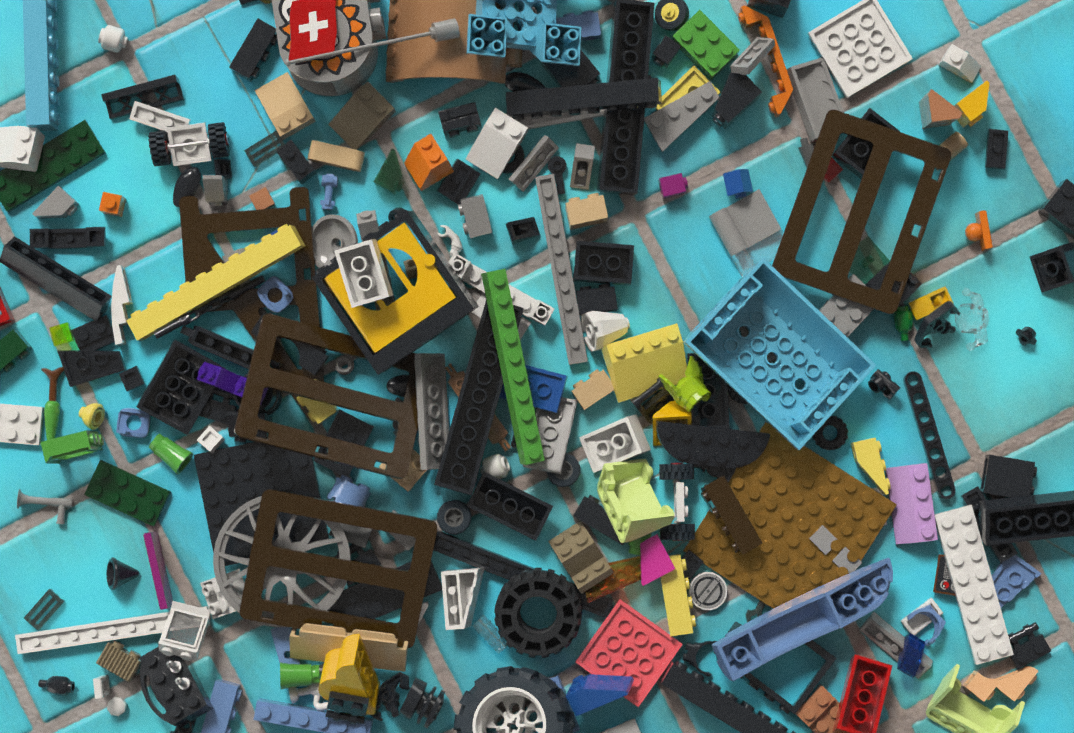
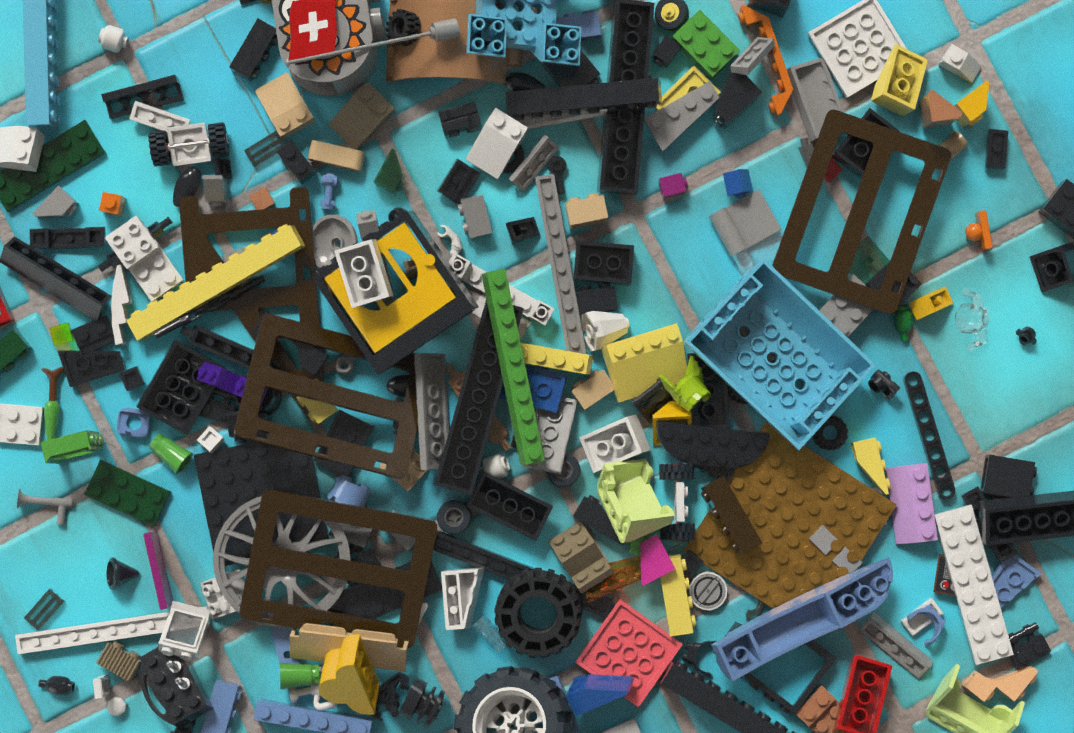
(92, 415): light yellow brick -> none
(143, 256): none -> white piece
(287, 296): medium blue piece -> none
(347, 703): black plate -> none
(396, 23): none -> black tyre
(427, 162): orange slope -> none
(557, 358): none -> light yellow brick
(582, 166): light grey slope -> none
(900, 81): none -> light yellow slope
(911, 656): clear blue slope -> none
(935, 324): black piece -> none

